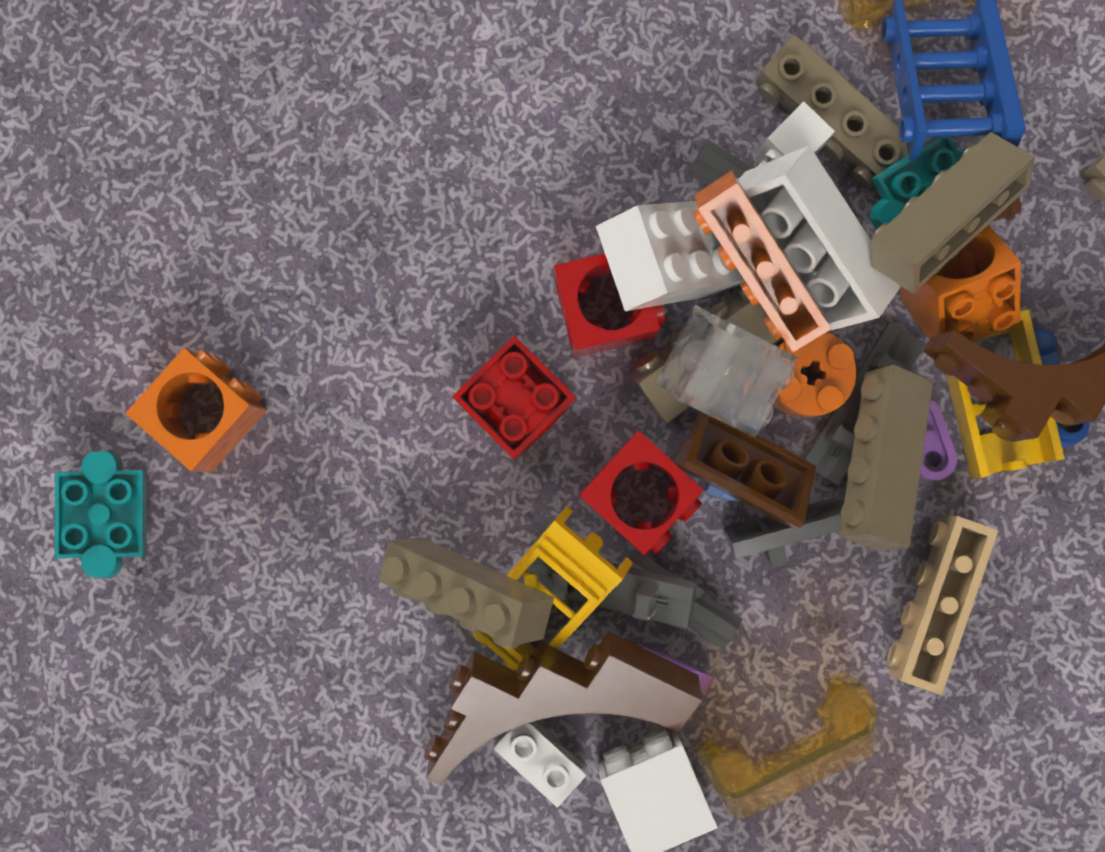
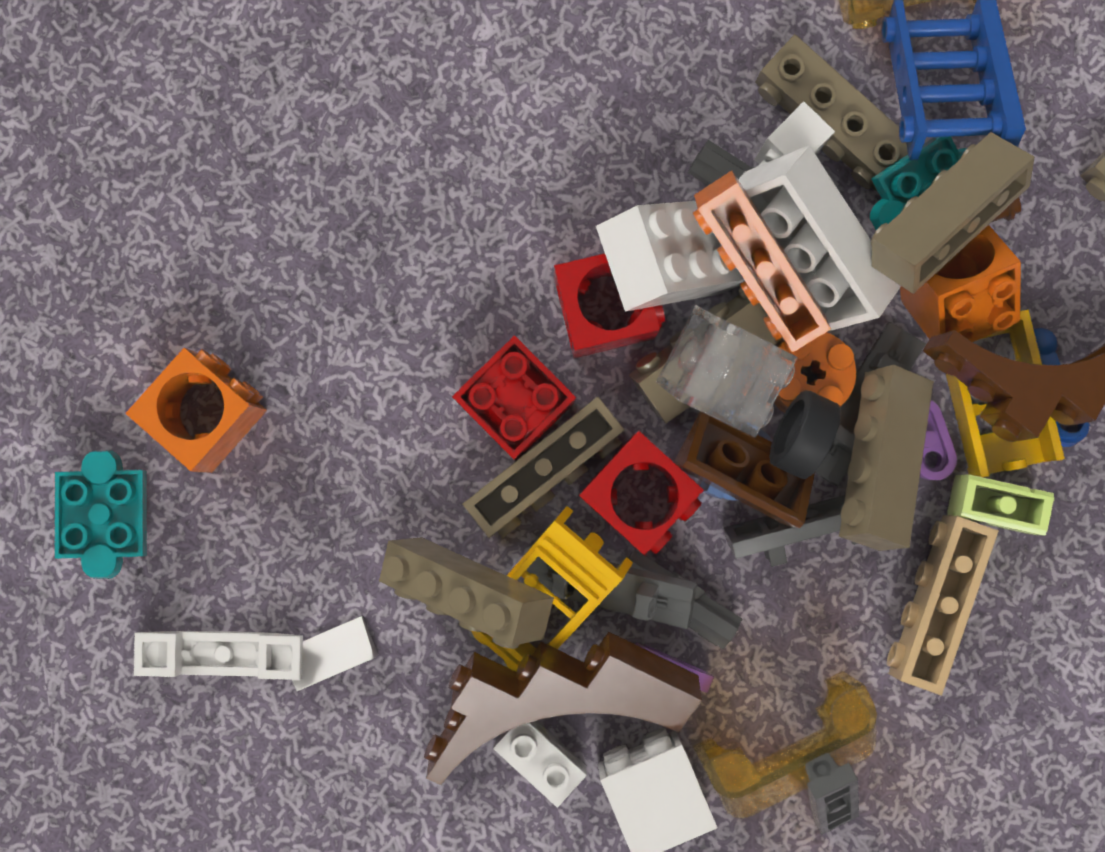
(218, 654): none -> white slope
(335, 652): none -> white slope
(543, 467): none -> dark tan brick
(805, 434): none -> black tyre
(832, 793): none -> dark grey hinge
(1001, 504): none -> yellowish green brick

